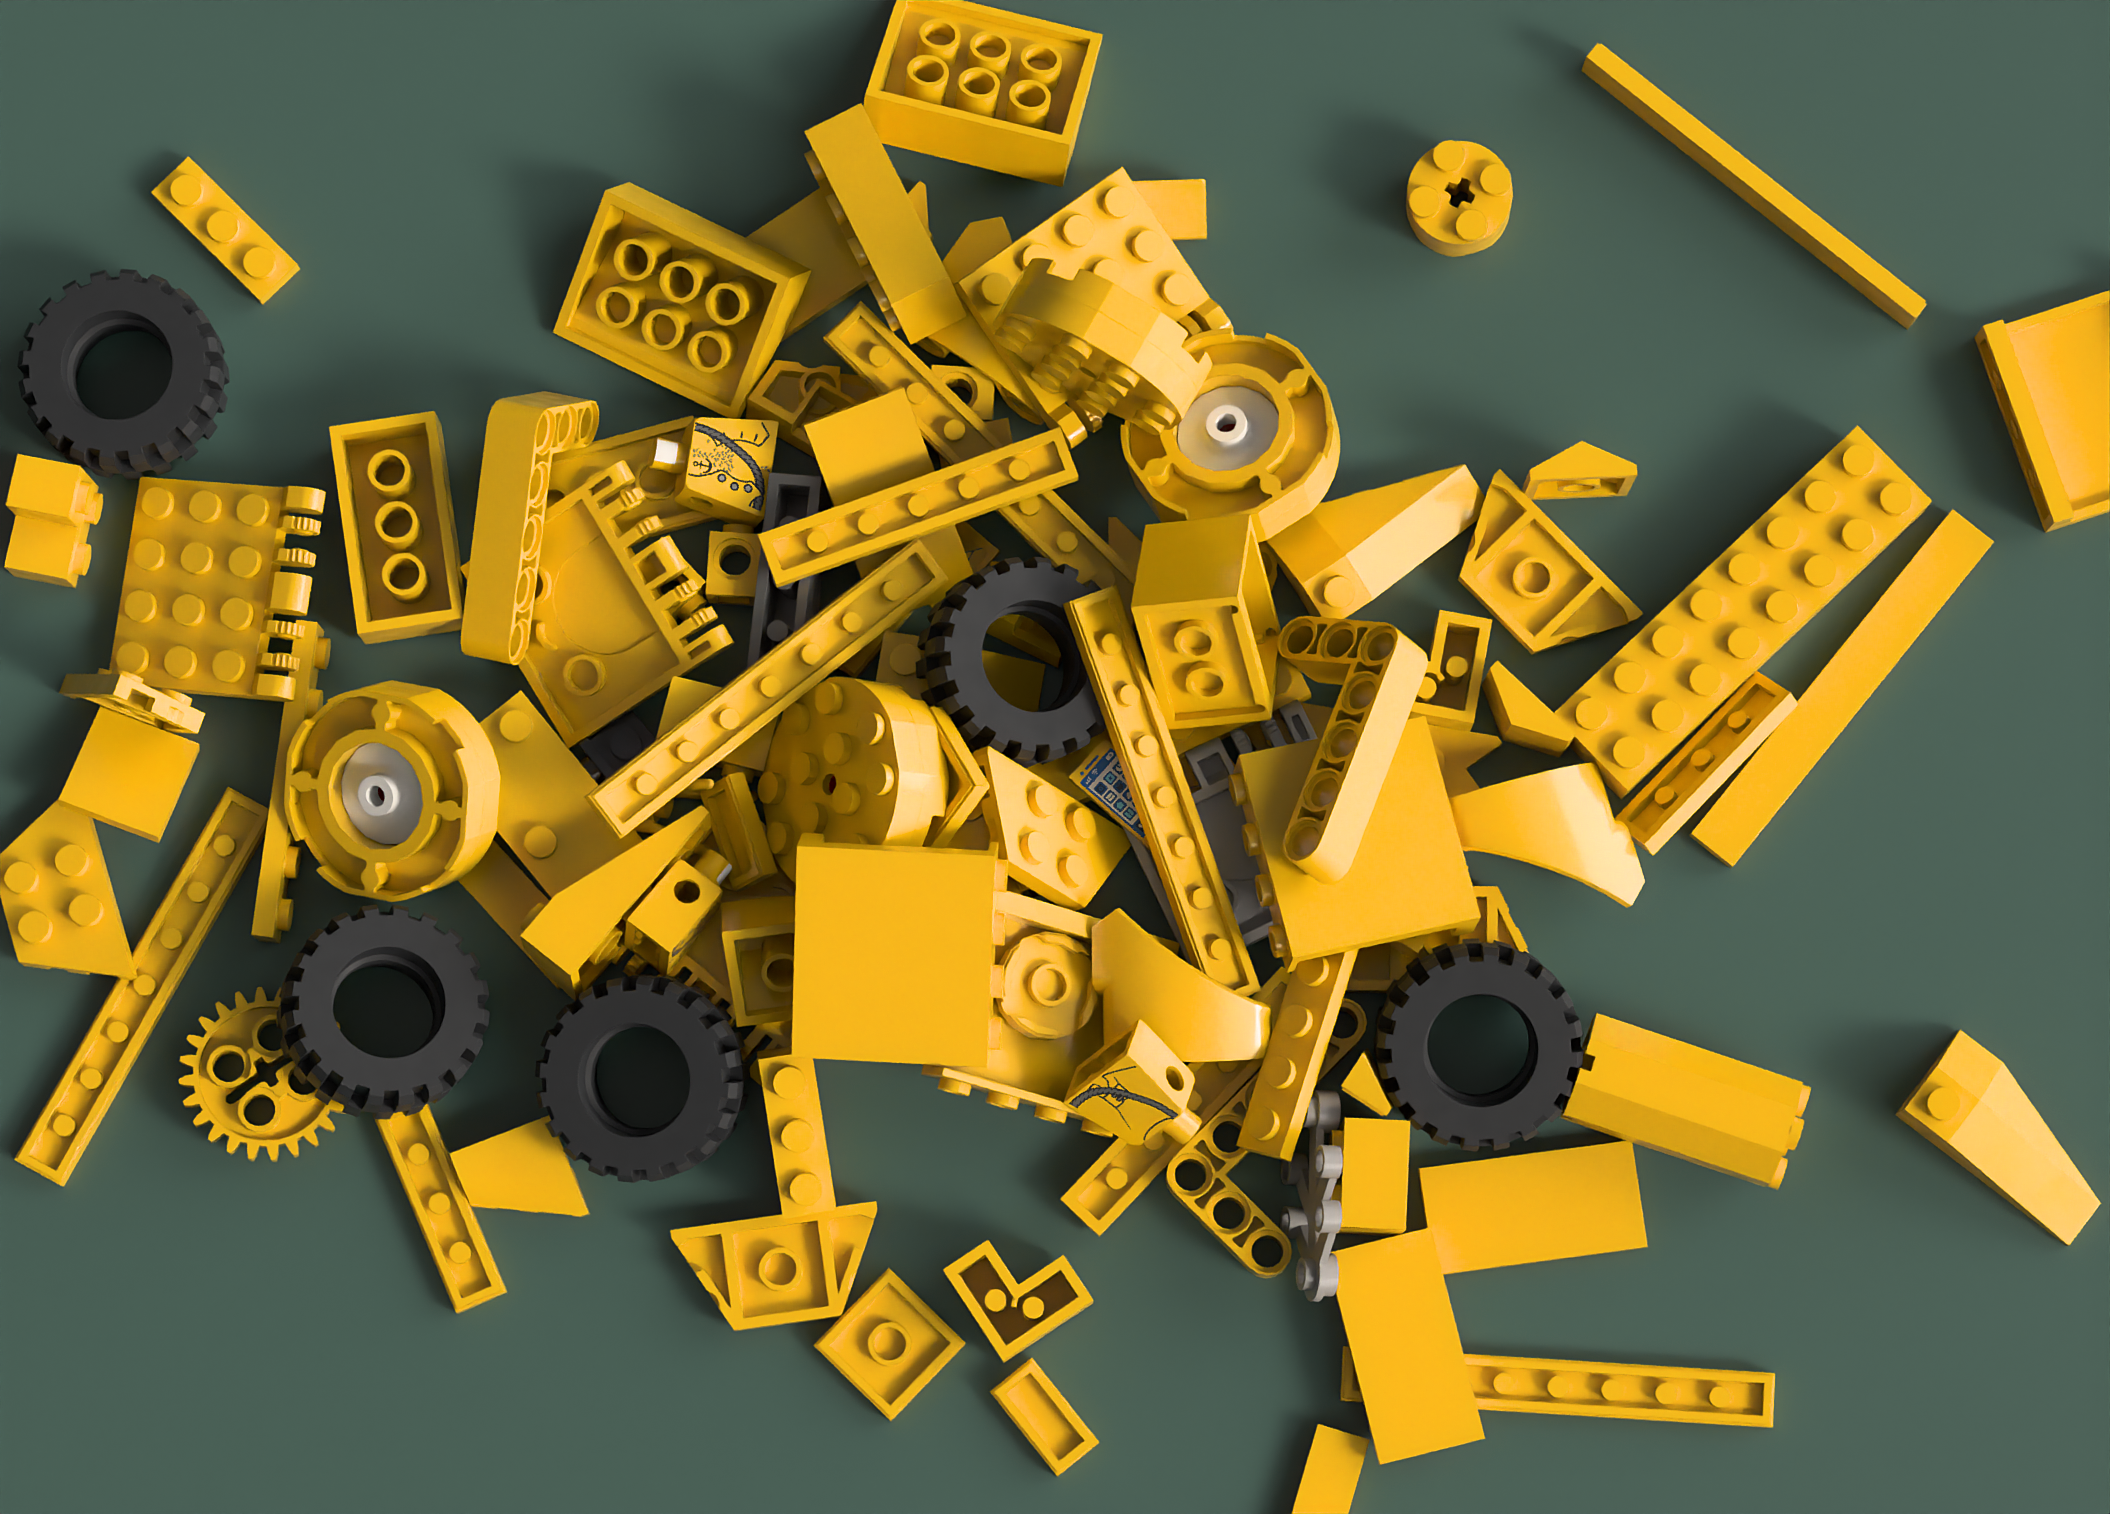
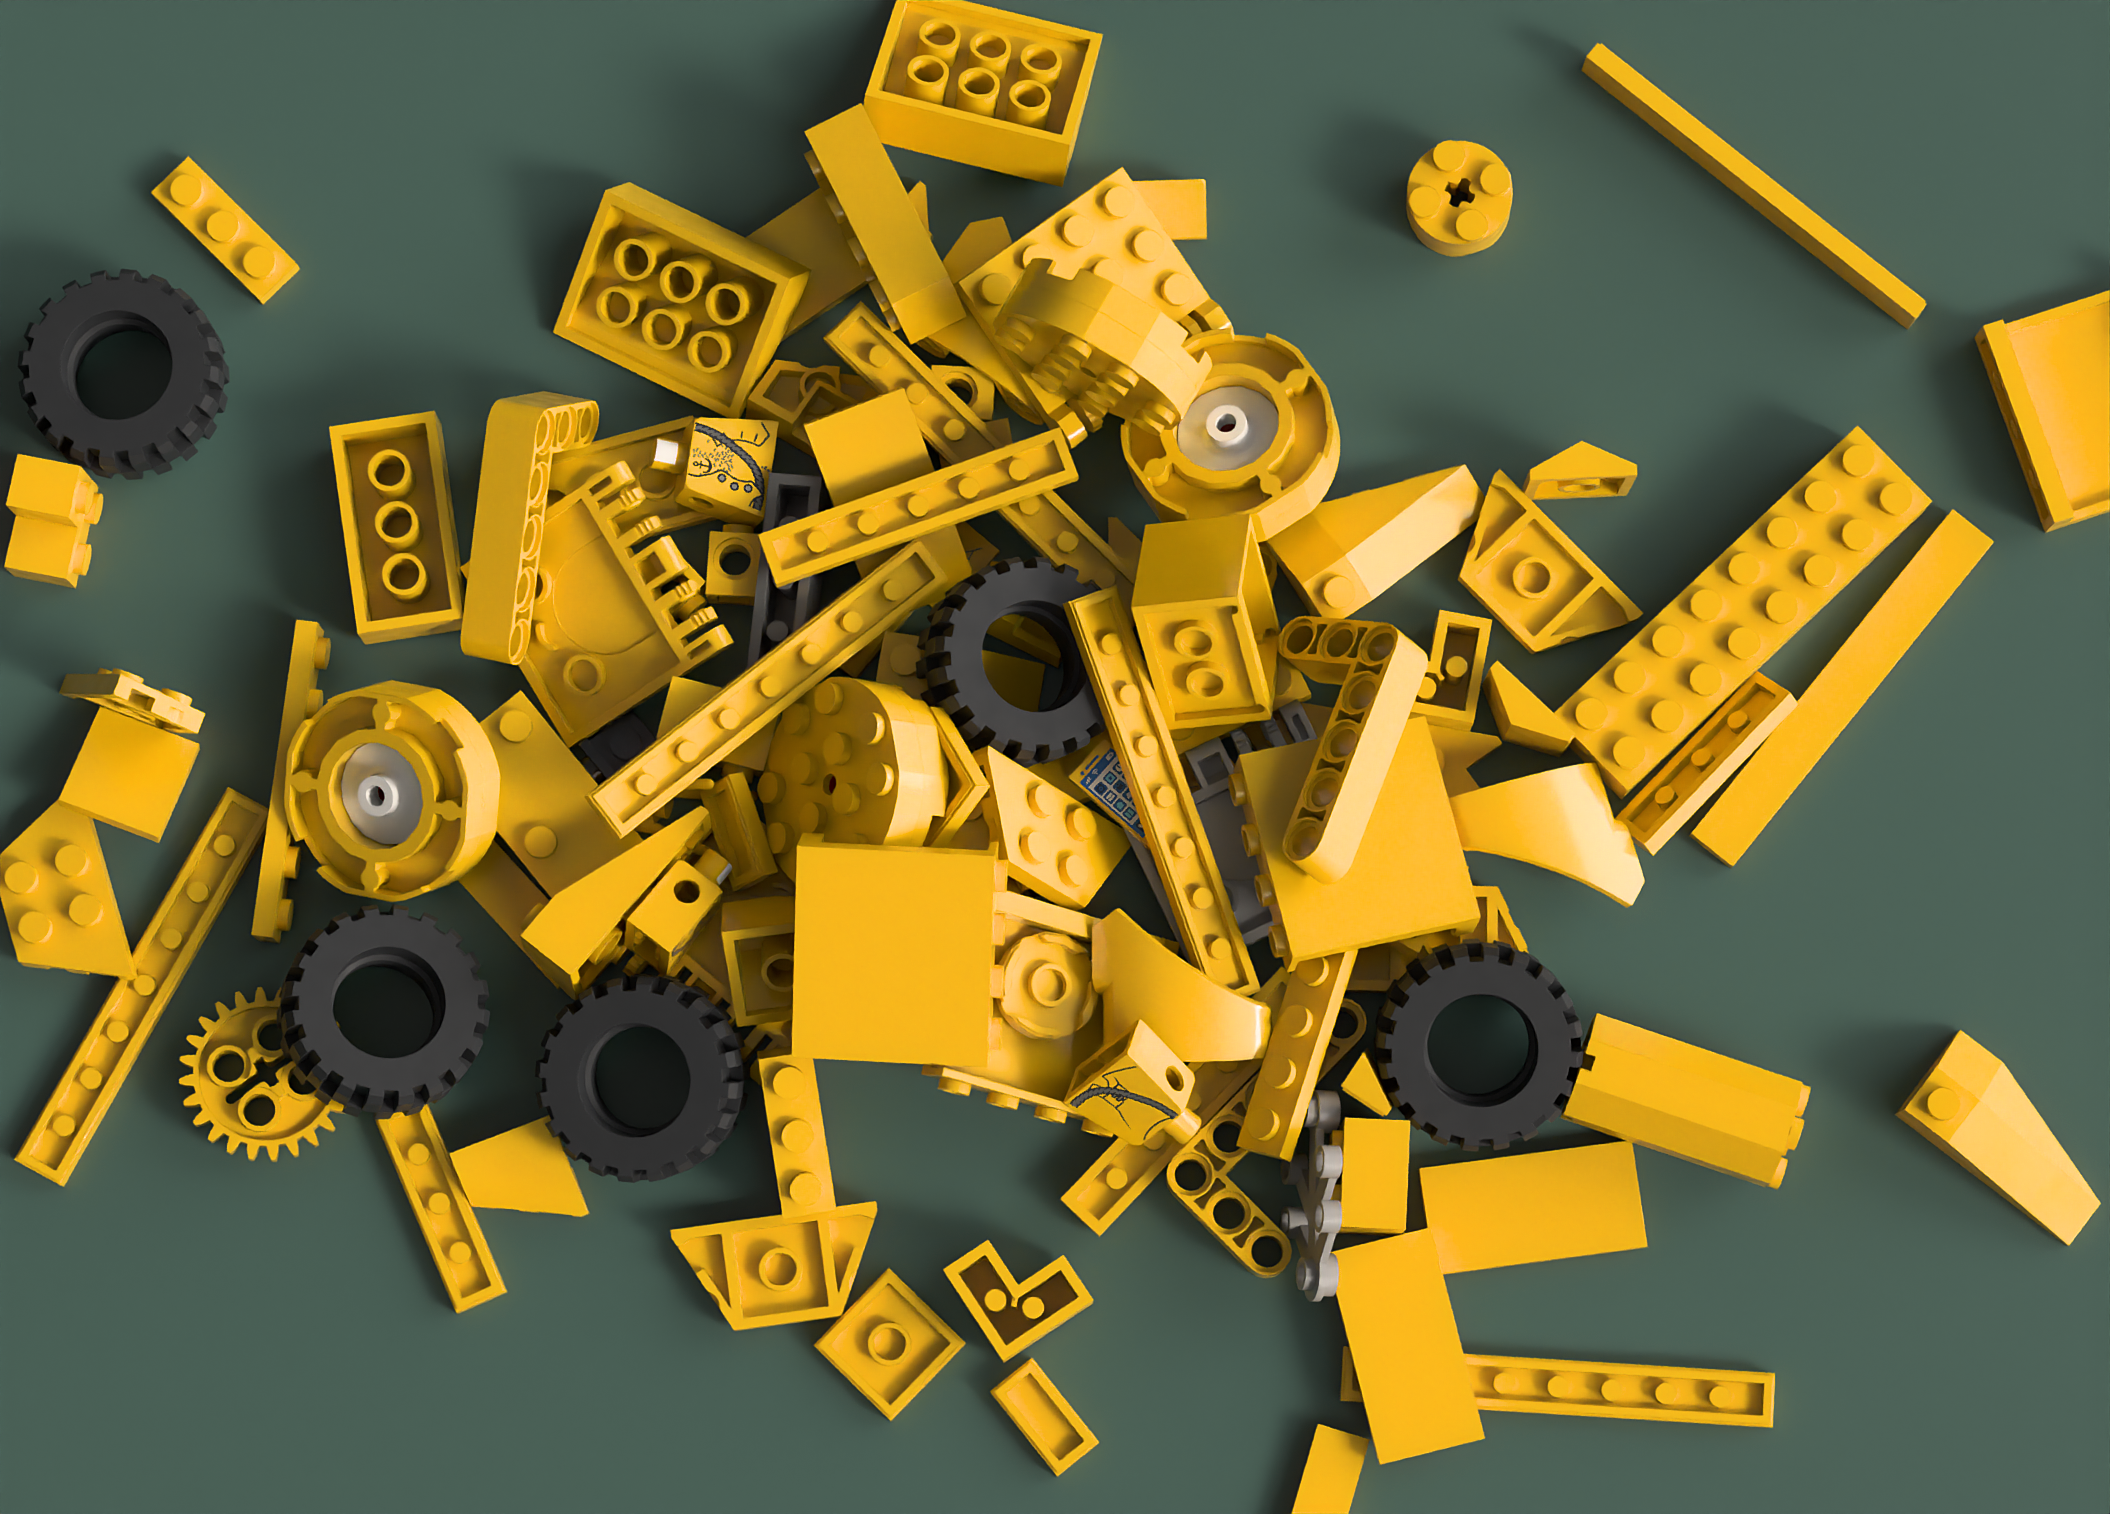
(208, 584): yellow hinge -> none

